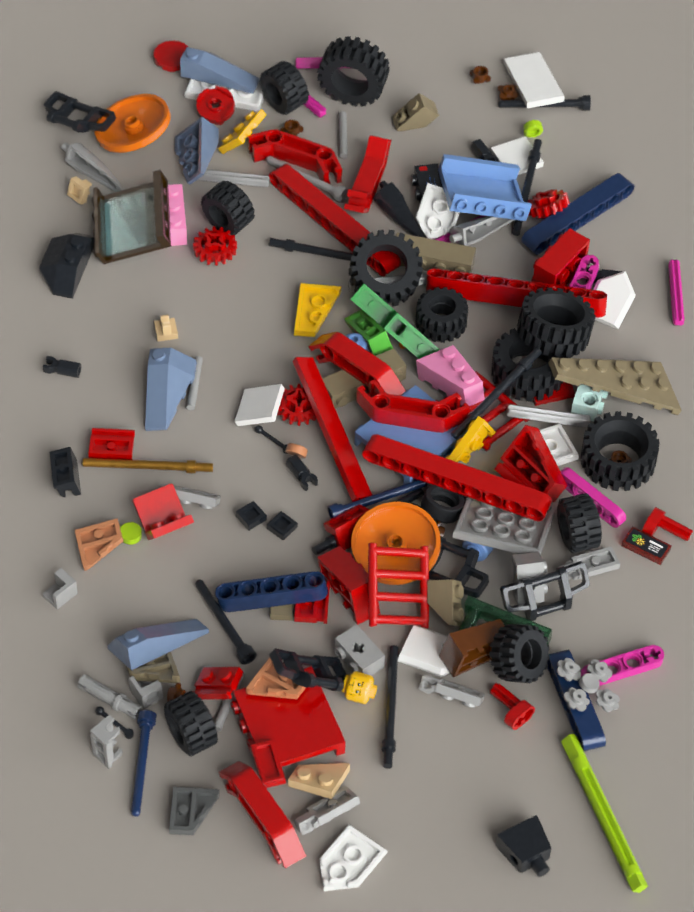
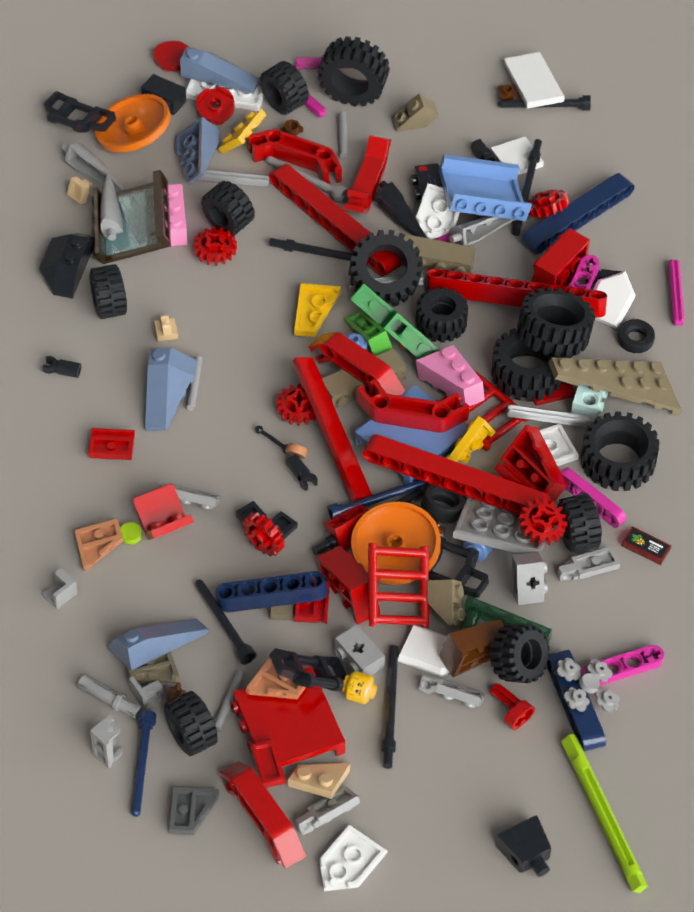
(65, 471): black hinge -> none
(108, 291): none -> black tyre
(110, 211): none -> light grey piece
(129, 733): black hinge -> none
(169, 91): none -> black brick
(189, 466): pearl gold bar -> none
(217, 682): red plate -> none
(259, 405): white tile -> none
(263, 534): none -> red gear
(480, 75): reddish brown plate -> none
(523, 366): black bar -> none
(527, 585): black bar -> none
(532, 128): lime tile -> none
(542, 521): none -> red gear
(620, 456): reddish brown plate -> none
(640, 326): none -> black tyre
(658, 519): red piece -> none

